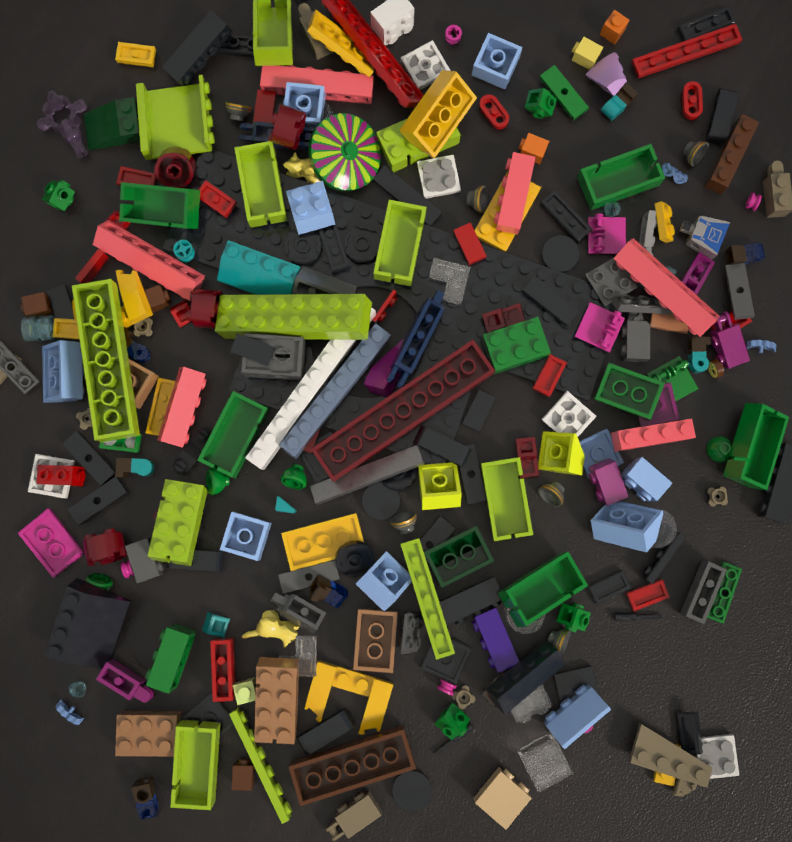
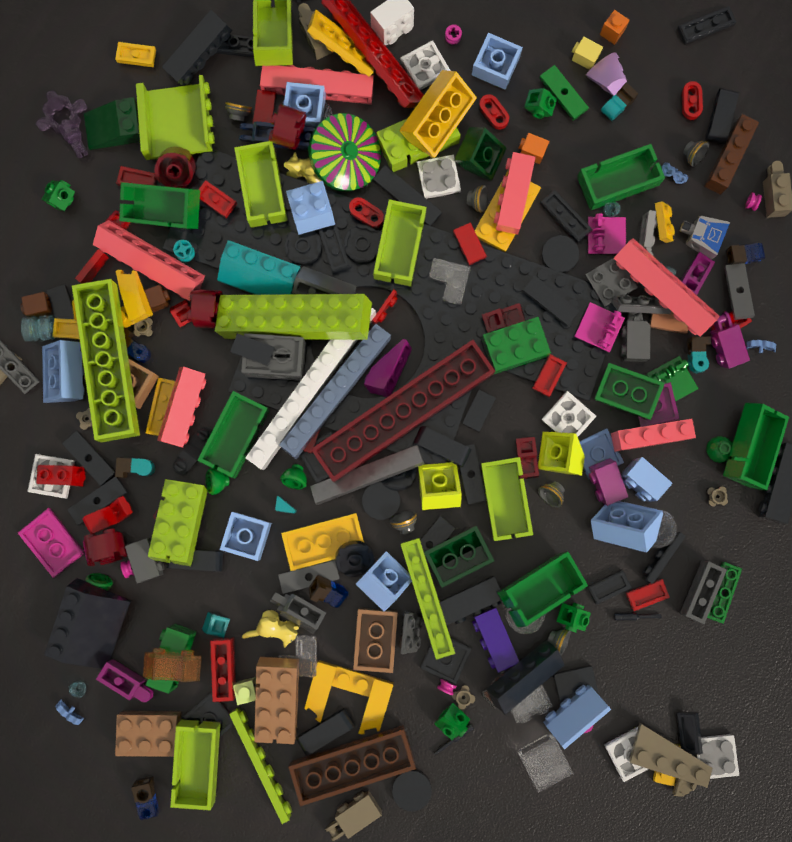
(108, 516): none -> red bracket
(129, 444): green piece -> none
(172, 665): none -> clear orange brick
(243, 775): reddish brown brick -> none
(367, 212): none -> red plate
(417, 338): dark blue hinge -> none
(480, 152): none -> dark green slope
(503, 797): tan brick -> none
(620, 751): none -> white piece
(686, 51): red plate -> none
(715, 368): tile -> none

